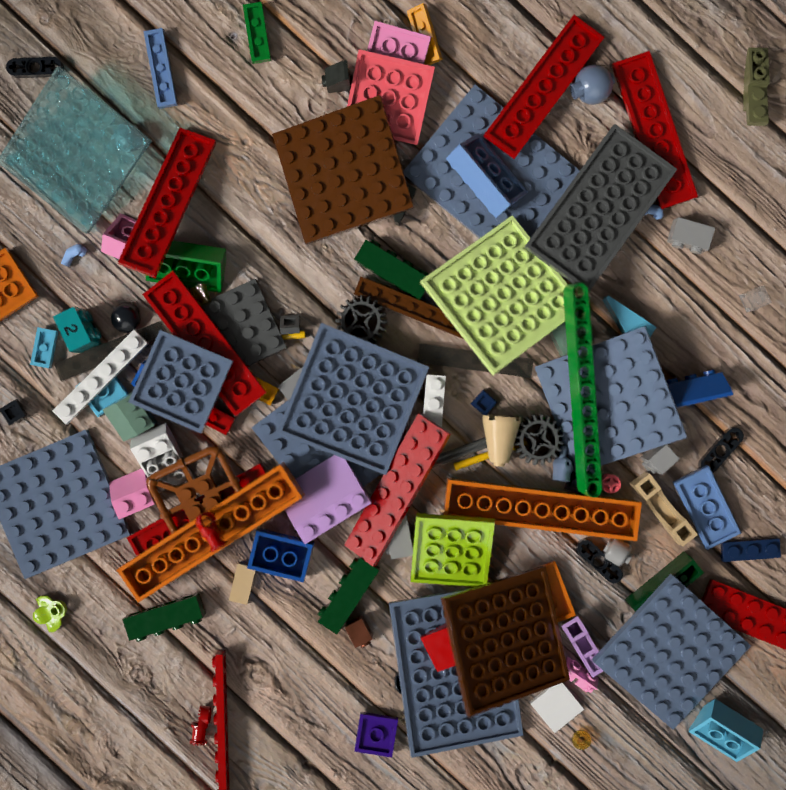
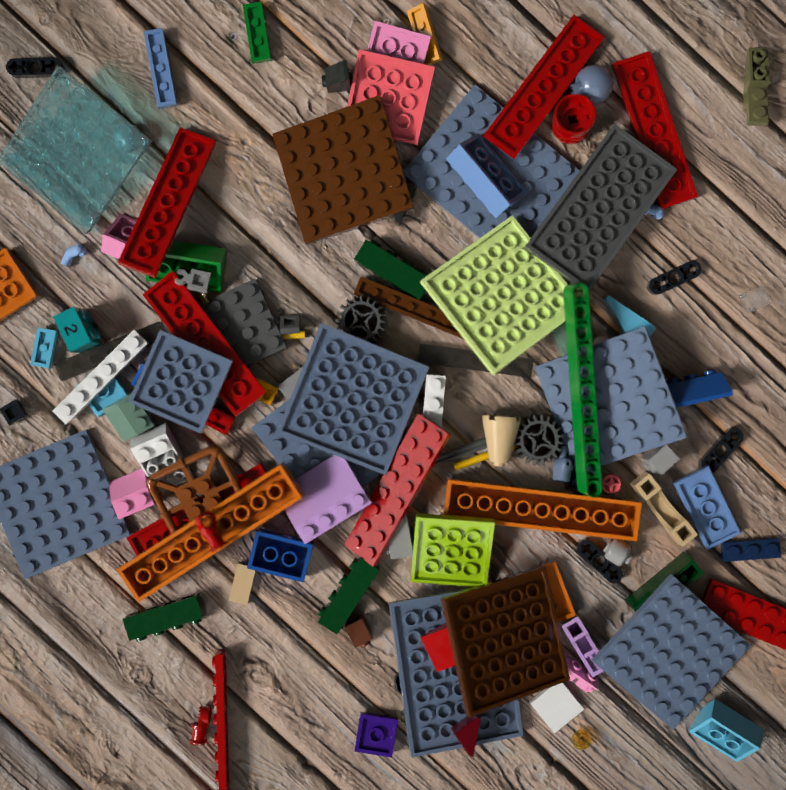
(48, 614): lime plate -> none
(125, 317): black hair -> none
(196, 281): none -> light grey plate
(467, 733): none -> dark red slope
(483, 402): dark blue tile -> none
(575, 108): none -> red wheel
(684, 267): none -> black beam
(690, 235): light grey brick -> none

